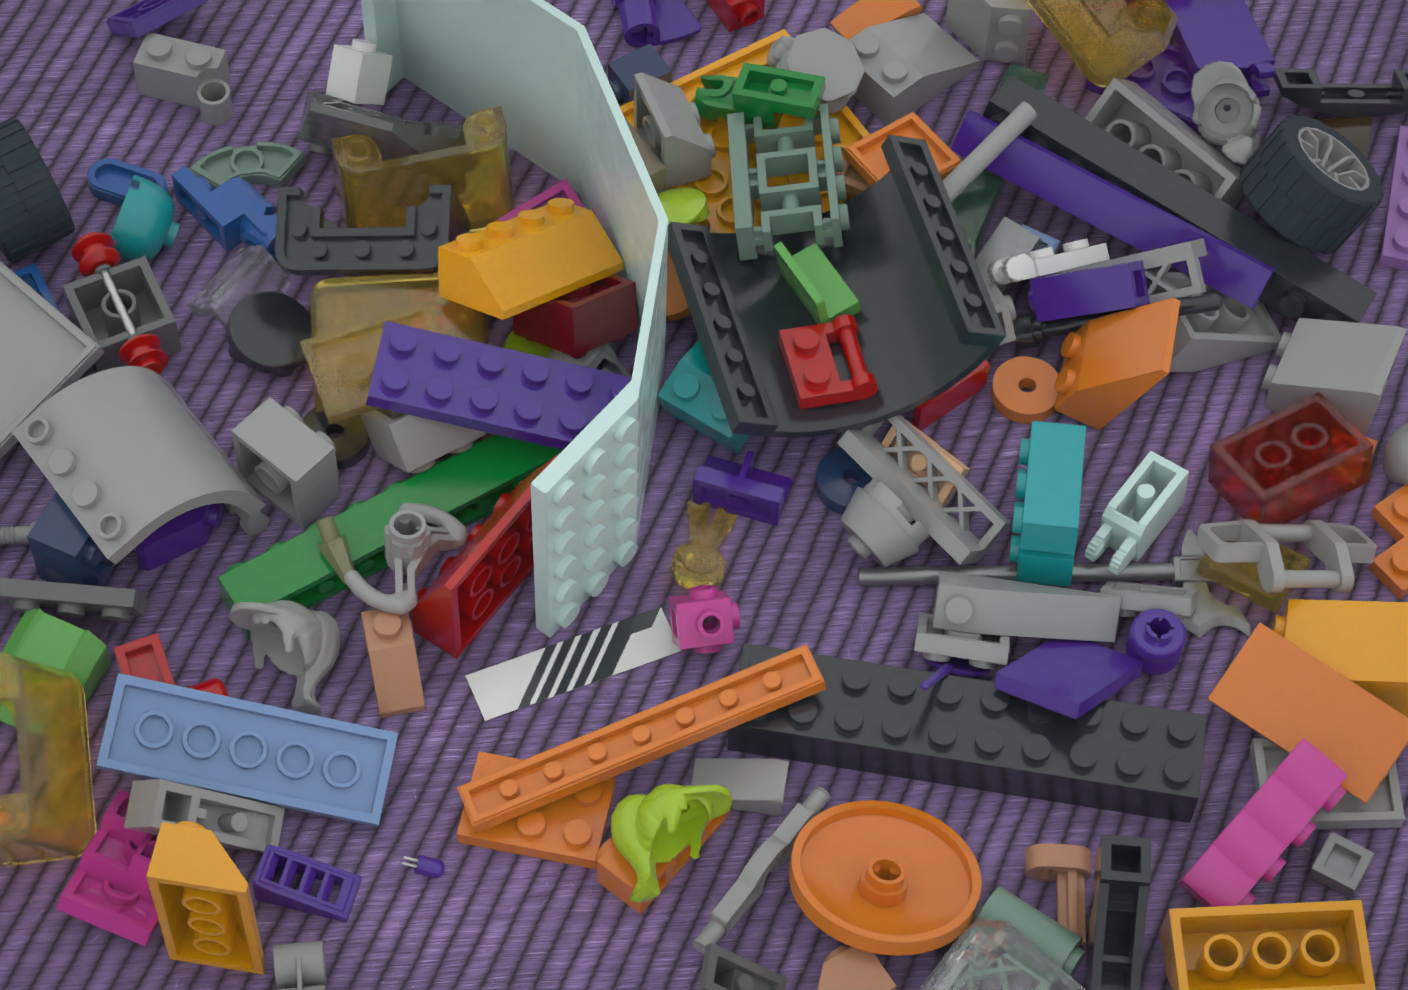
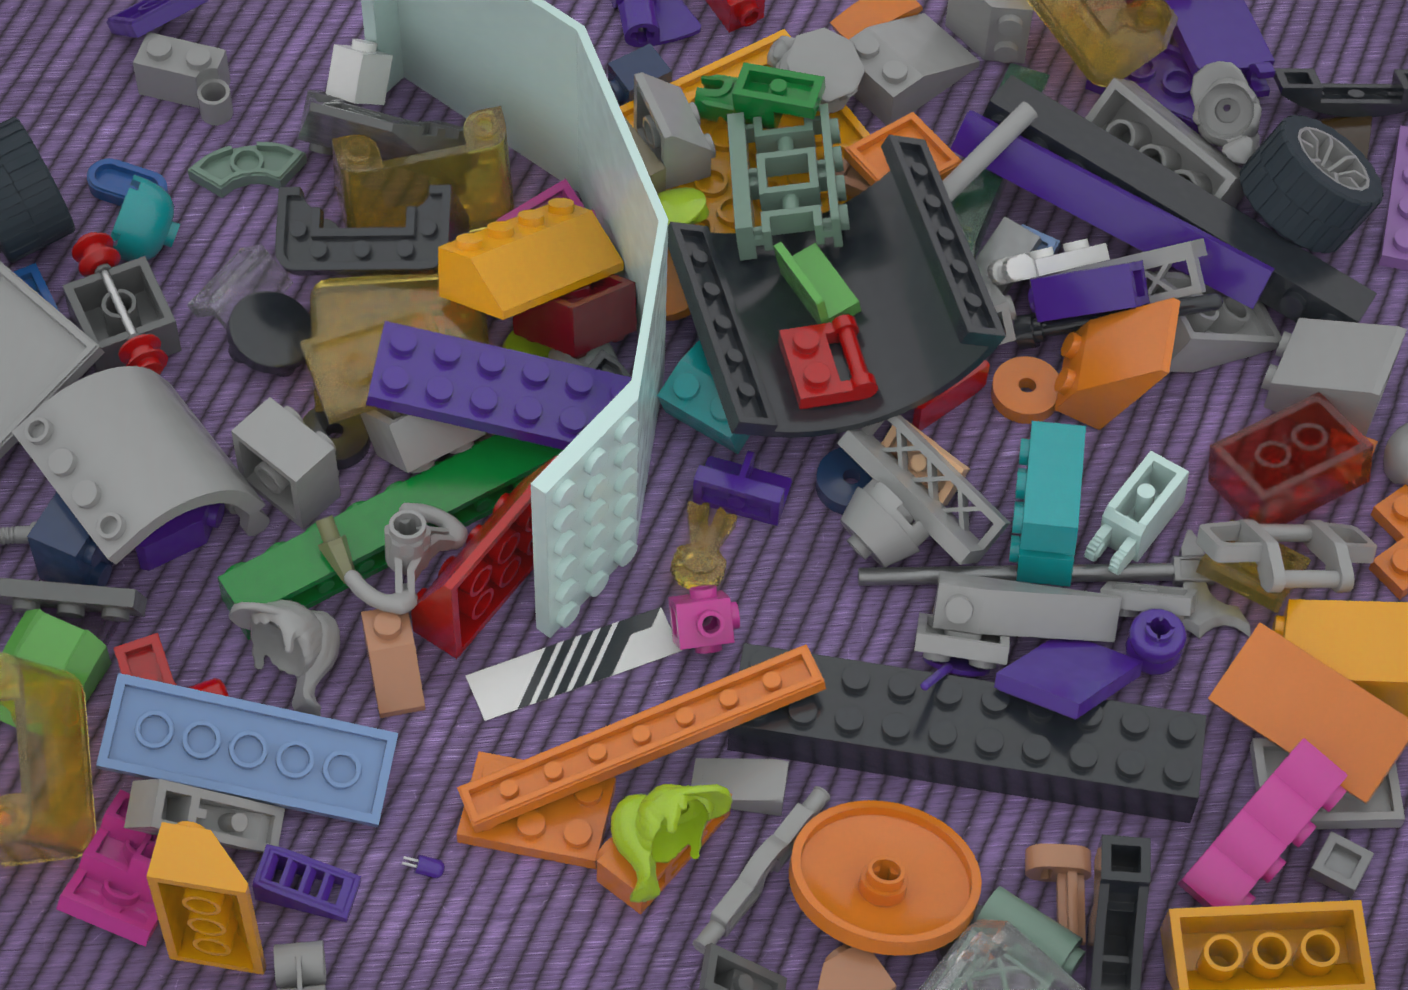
(230, 212): blue plate -> none

